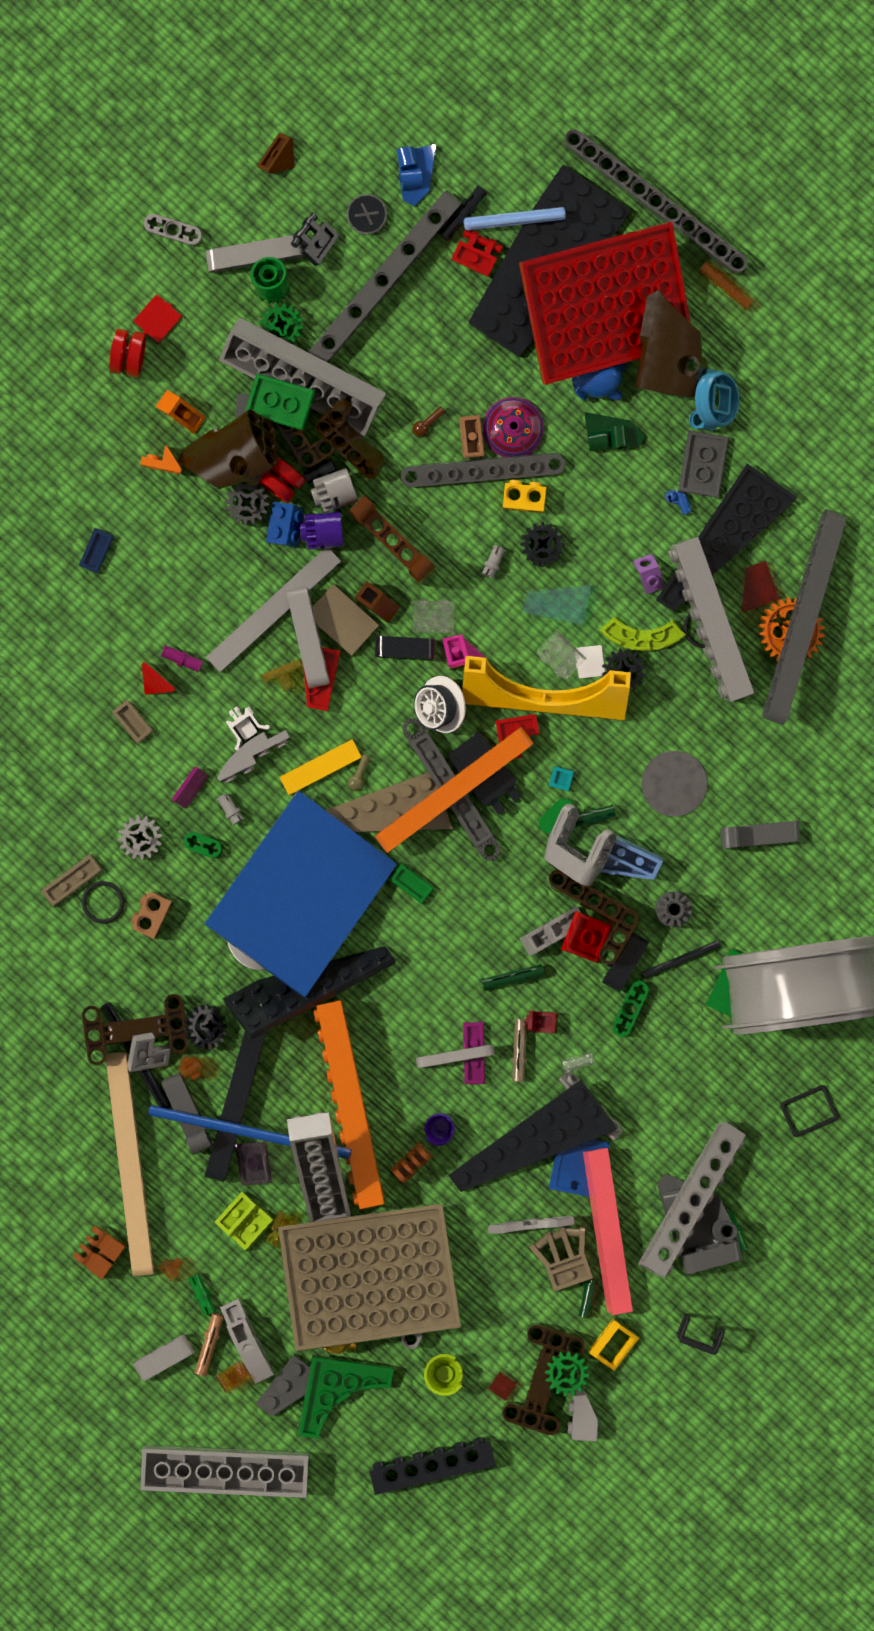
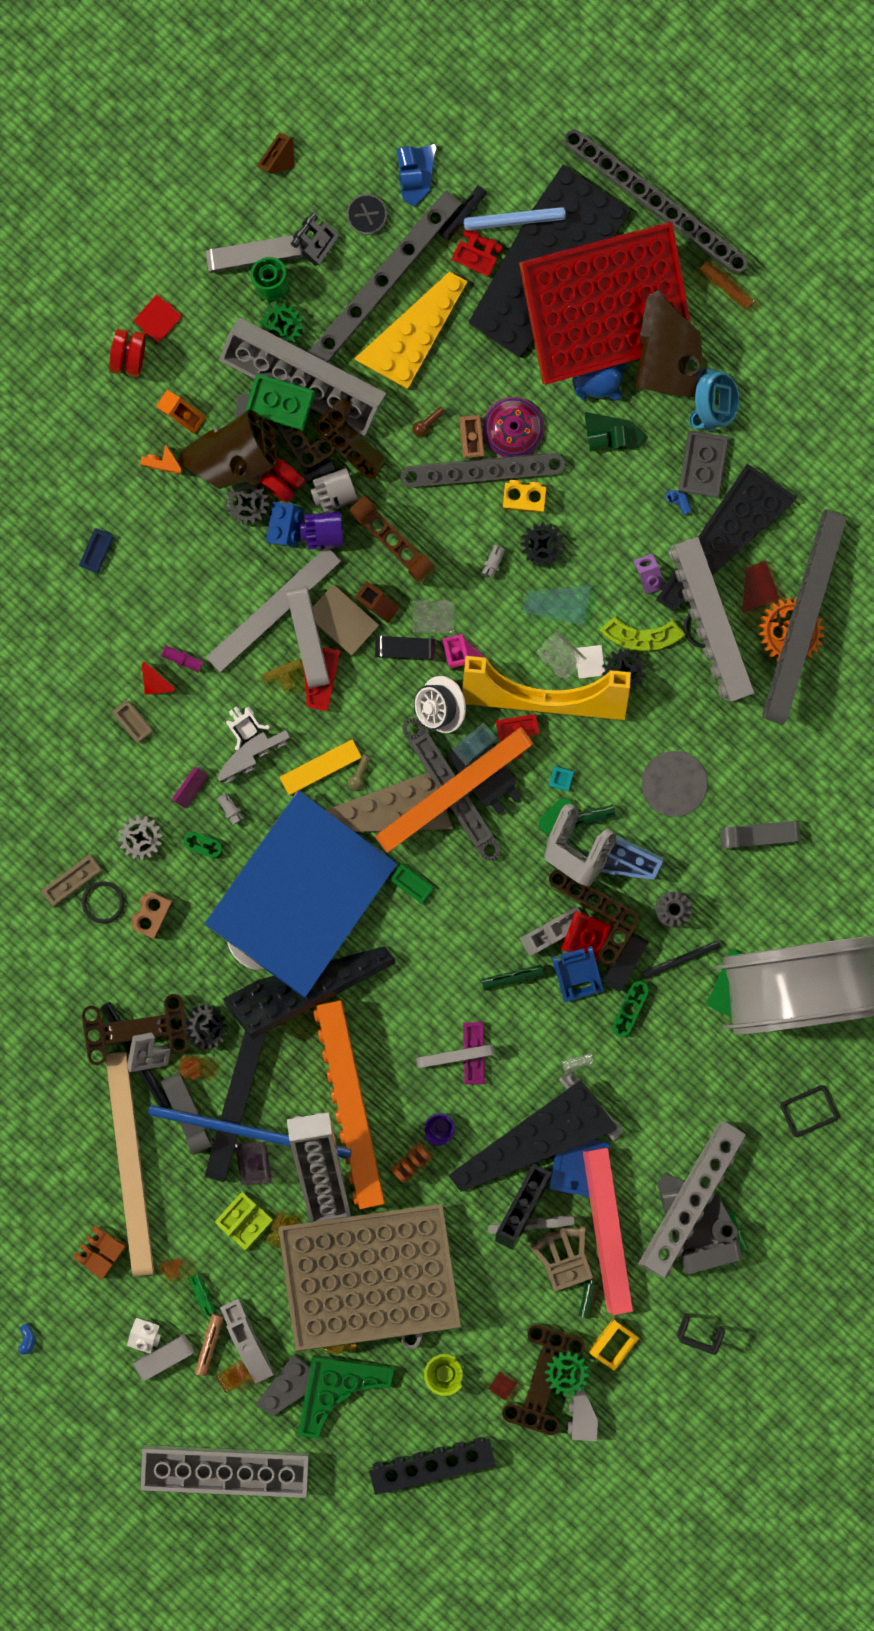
(28, 1341): none -> blue arm
(144, 1335): none -> white brick
(156, 230): light grey beam -> none
(408, 340): none -> yellow wing
(474, 744): none -> clear light blue brick
(519, 1058): dark tan pin -> none
(523, 1207): none -> black brick
(542, 1022): dark red bracket -> none
(575, 969): none -> blue container

